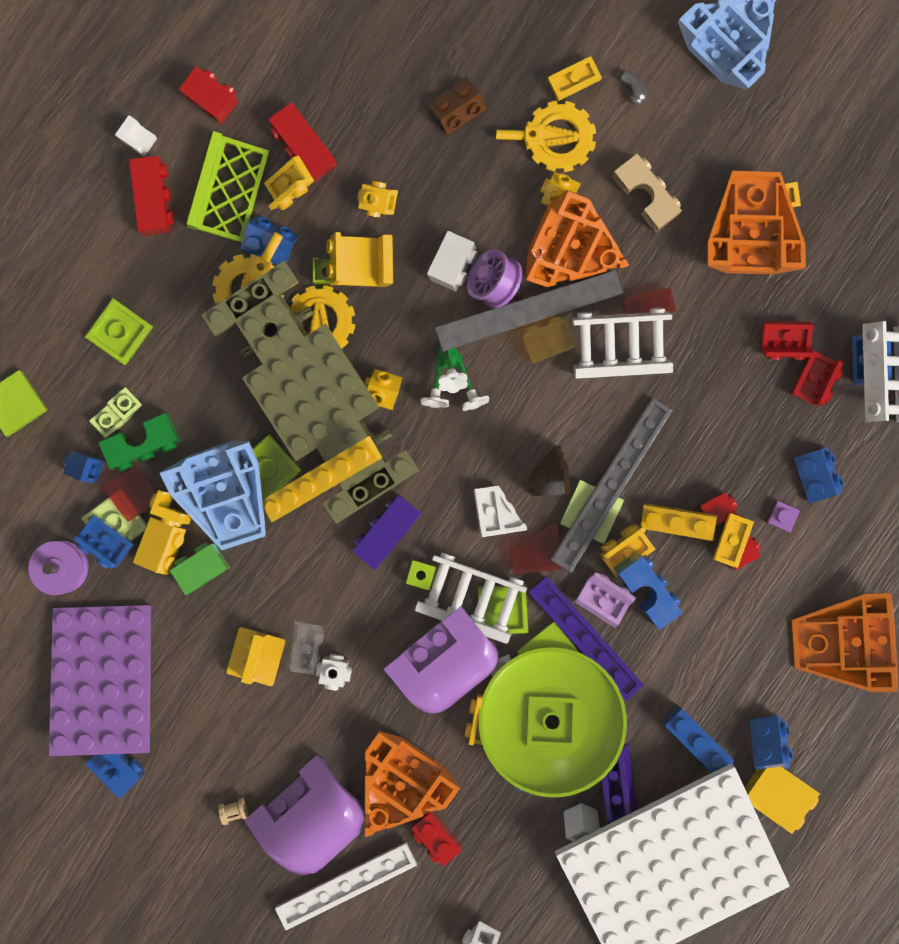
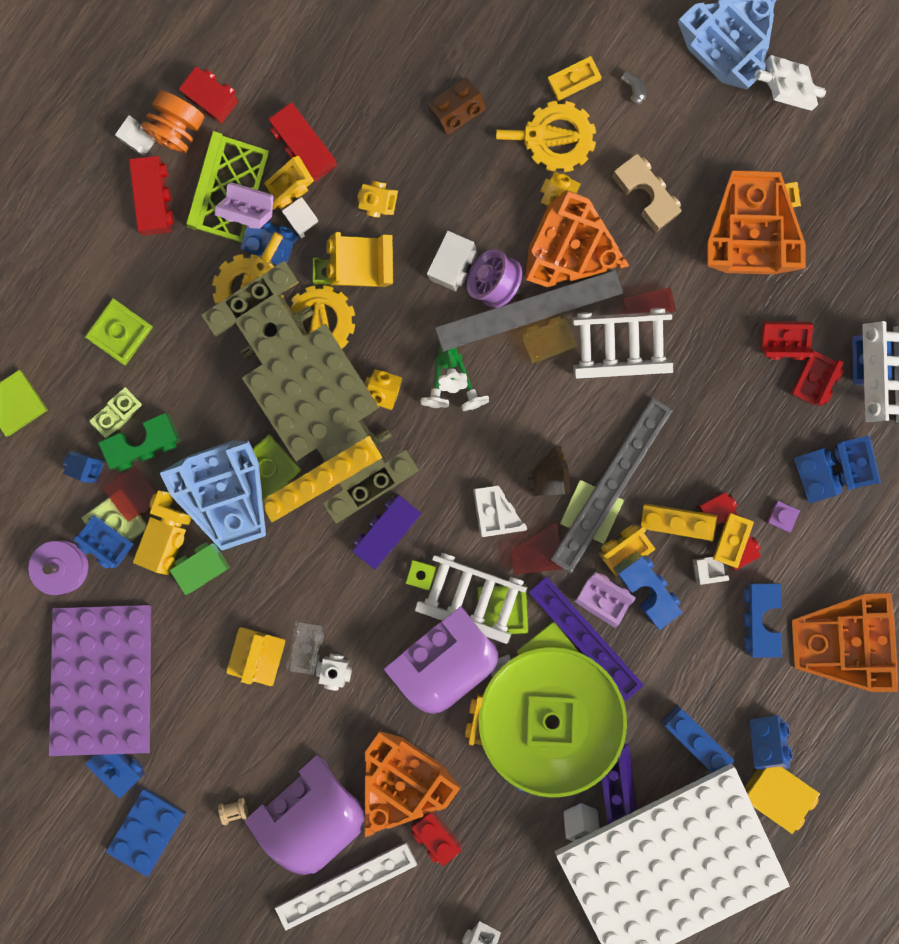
(146, 832): none -> blue plate
(172, 121): none -> orange wheel
(245, 206): none -> lavender bracket
(300, 216): none -> white panel
(709, 571): none -> white panel
(759, 599): none -> blue arch
(790, 83): none -> white plate
(857, 462): none -> blue bracket

